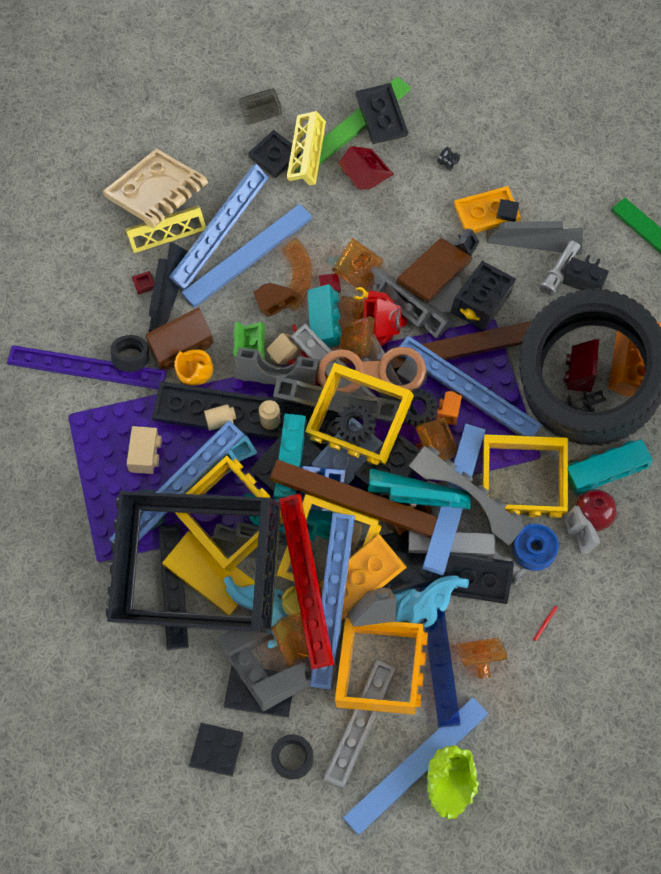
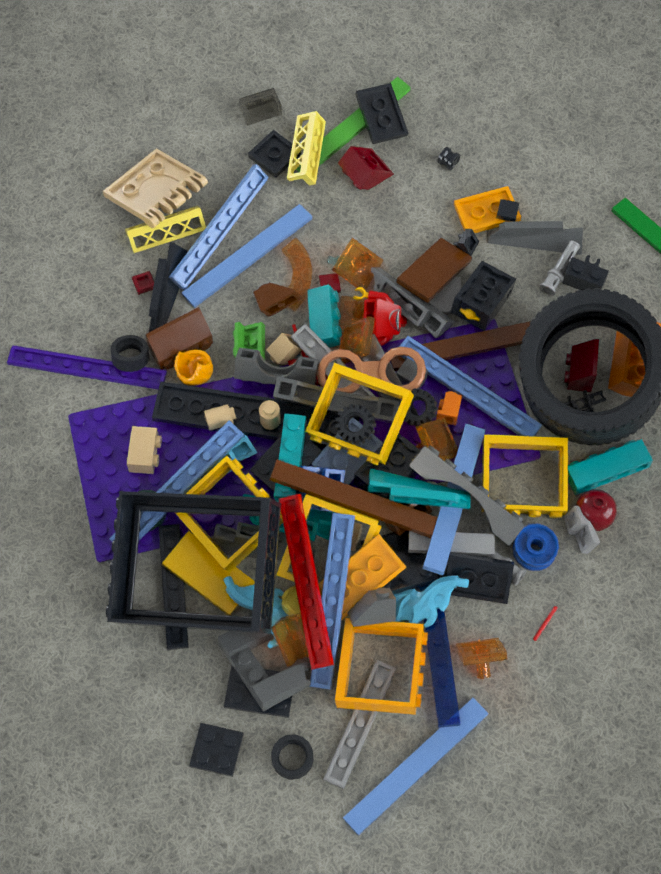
(451, 781): lime hair -> none

